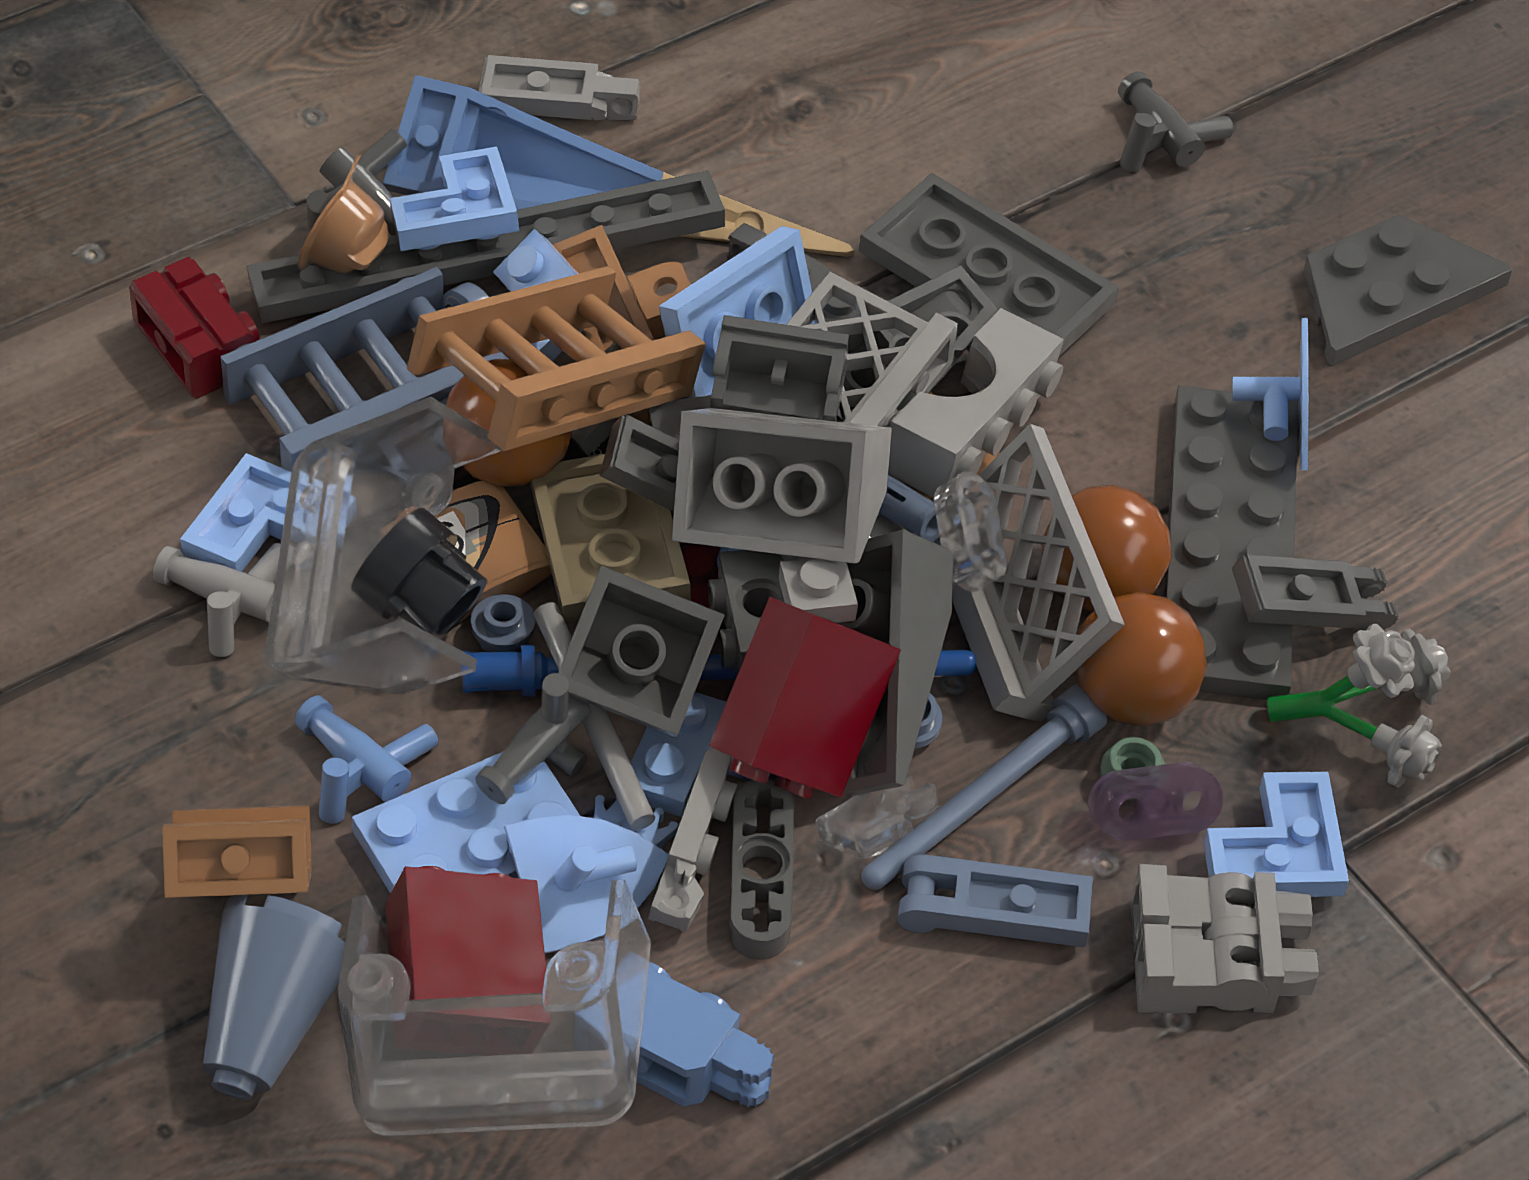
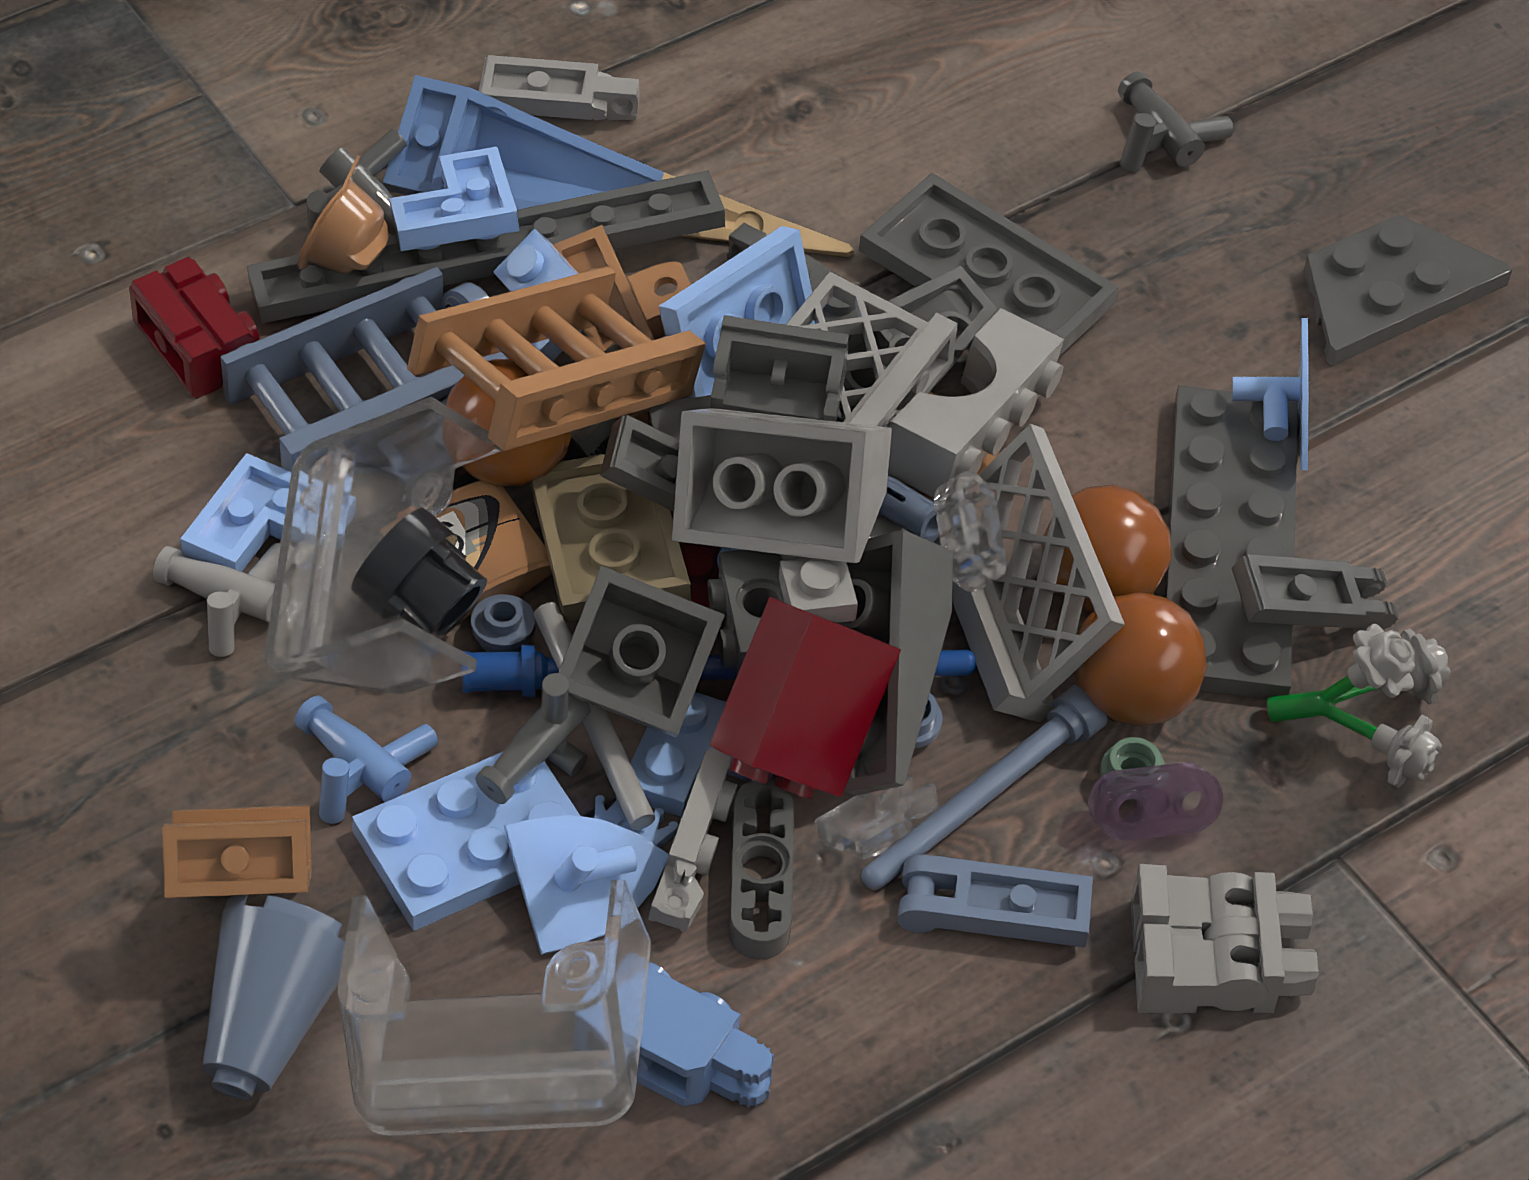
(466, 933): dark red brick -> none
(1298, 841): light blue plate -> none

